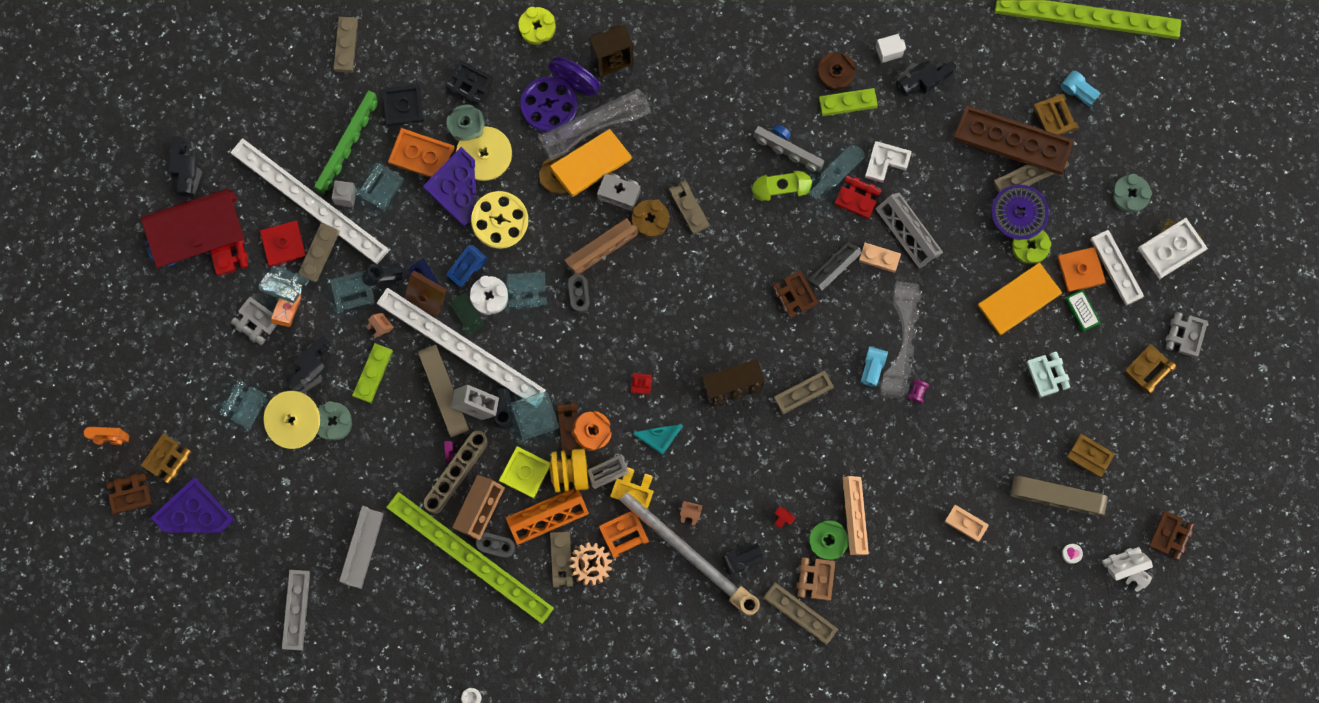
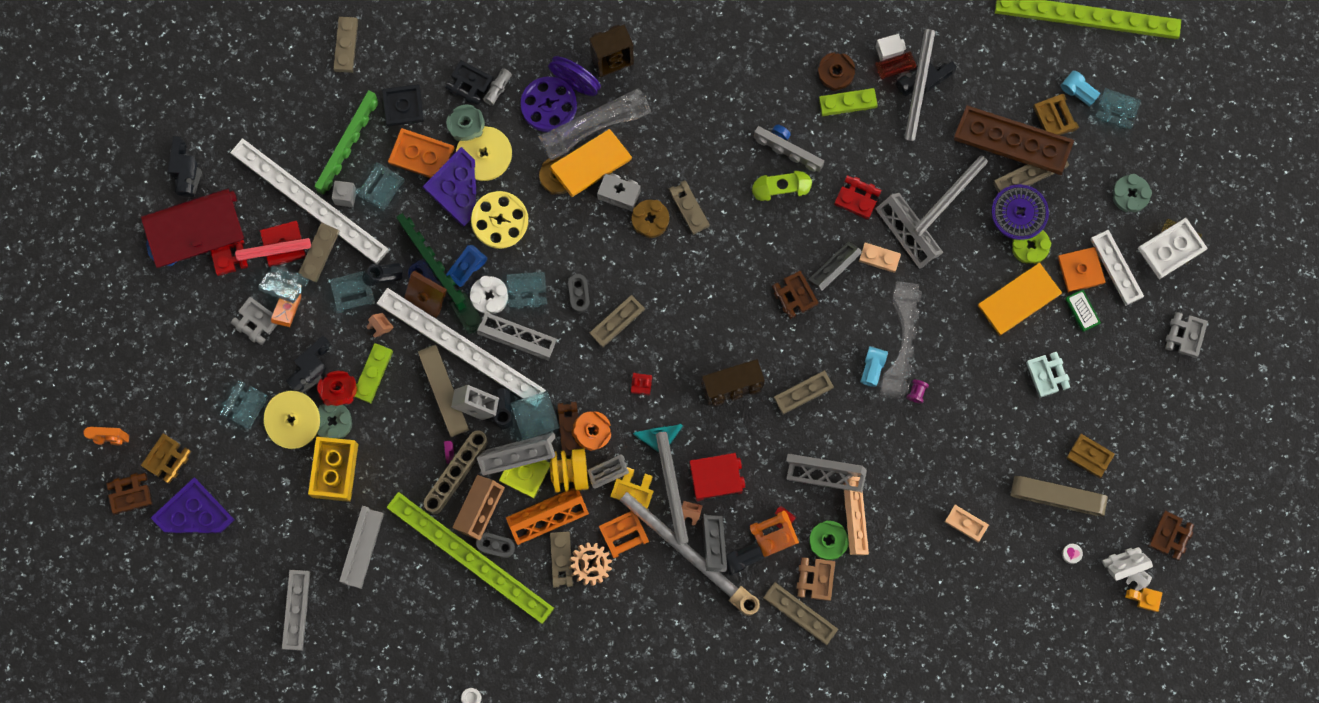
(273, 249): none -> coral axle
(333, 469): none -> yellow brick
(337, 397): none -> red plate
(436, 267): none -> dark green plate
(497, 87): none -> light grey pin
(515, 340): none -> light grey fence
(516, 454): none -> light grey fence
(533, 16): neon yellow plate -> none
(601, 247): medium nougat fence -> none
(617, 321): none -> dark tan plate
(672, 488): none -> light grey axle
(714, 543): none -> dark grey plate
(716, 476): none -> red panel
(776, 540): none -> orange plate
(826, 465): none -> light grey fence
(844, 164): clear light blue piece -> none
(884, 156): white plate -> none
(895, 65): none -> clear red tile
(919, 85): none -> light grey axle
(950, 195): none -> light grey axle
(1120, 104): none -> clear light blue plate
(1145, 364): pearl gold plate -> none
(1147, 598): none -> light orange plate

